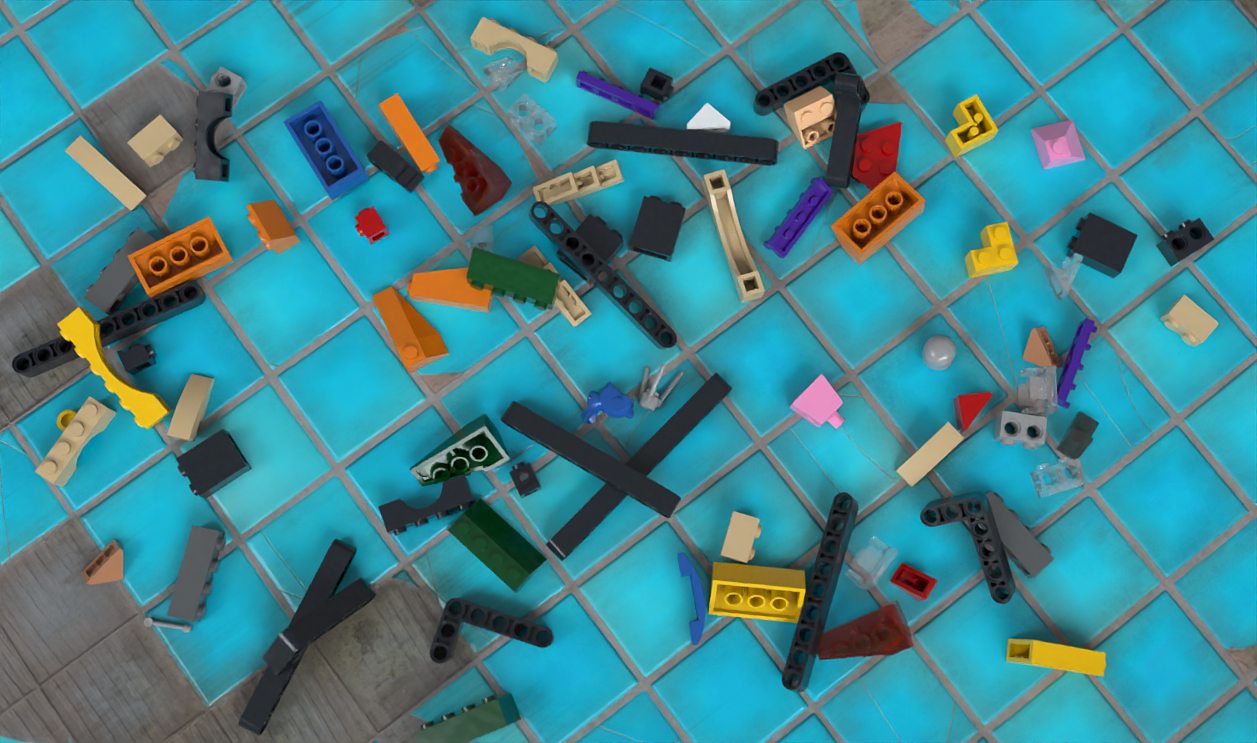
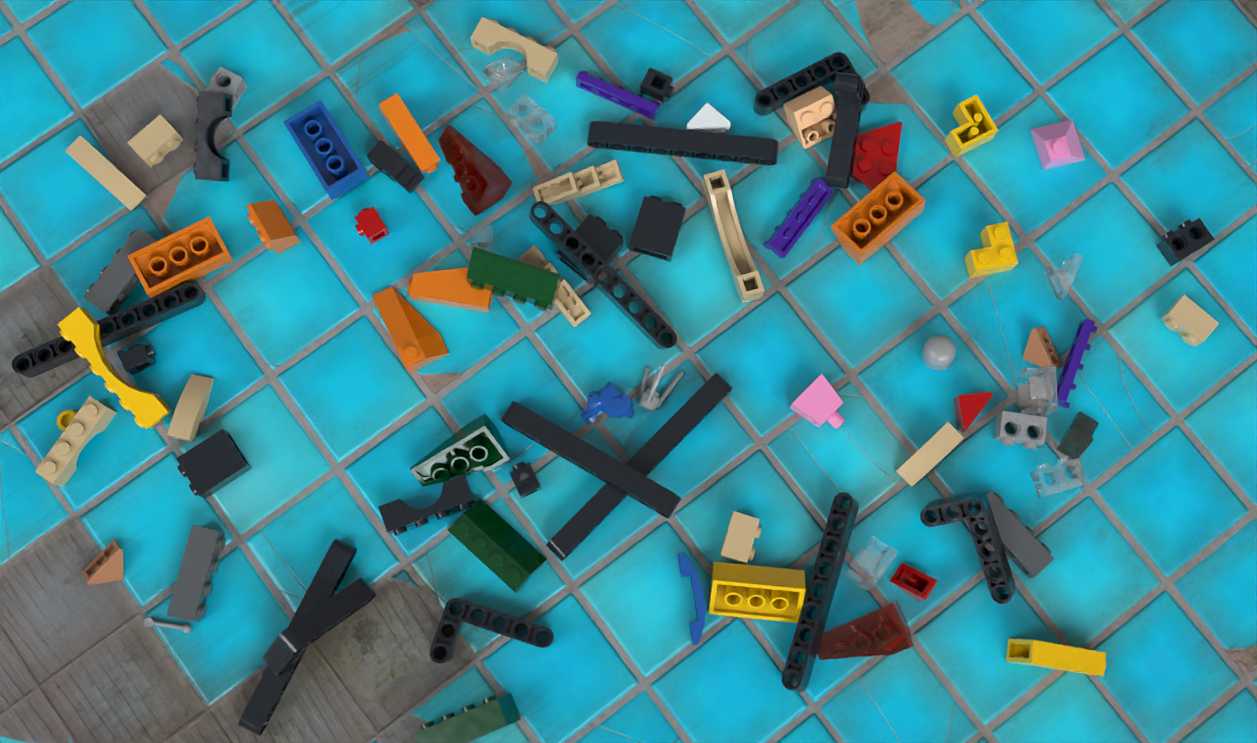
(1101, 244): black brick -> none

